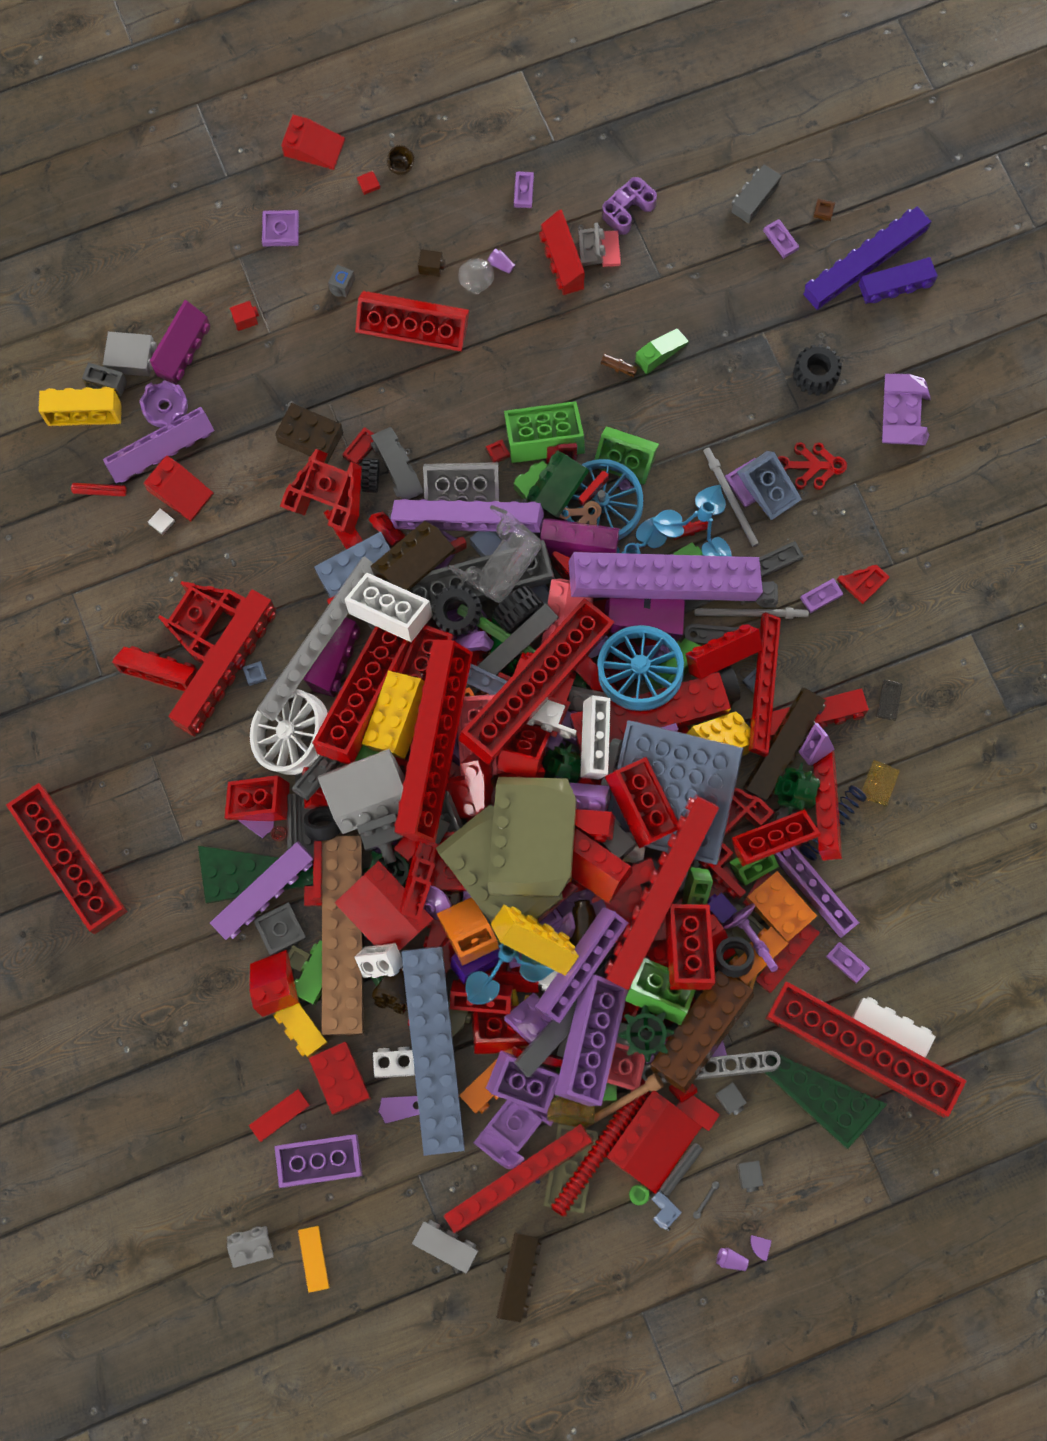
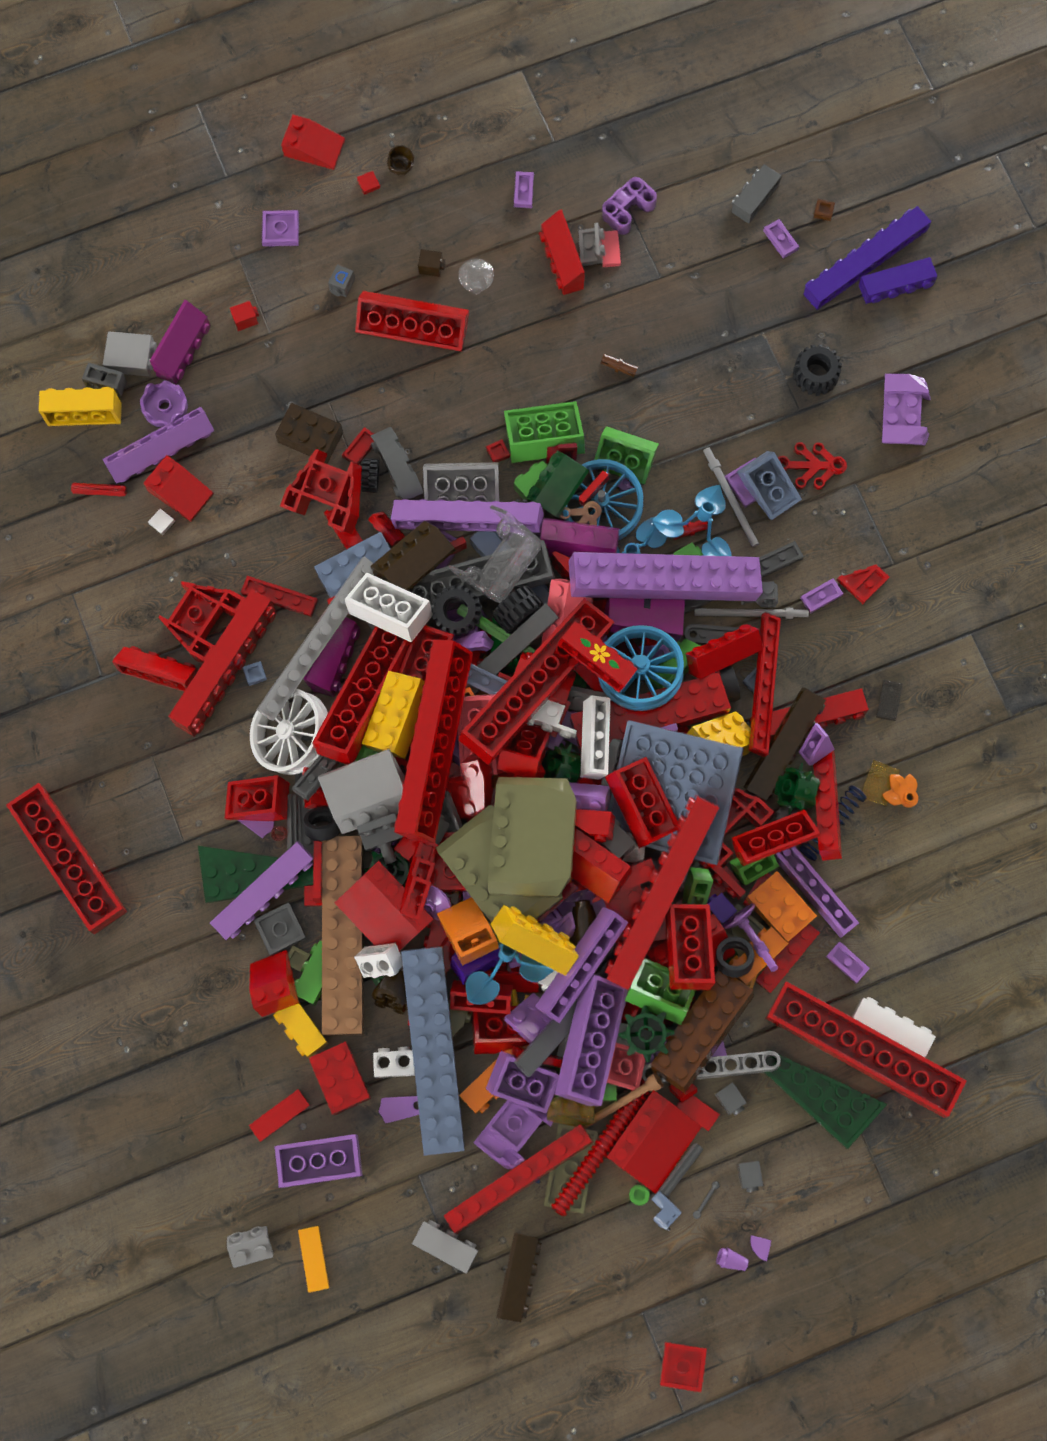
(281, 596): none -> red tile
(501, 261): medium lavender cone -> none
(597, 656): none -> red brick
(660, 350): bright green slope -> none
(683, 1367): none -> red plate
(900, 788): none -> orange plate

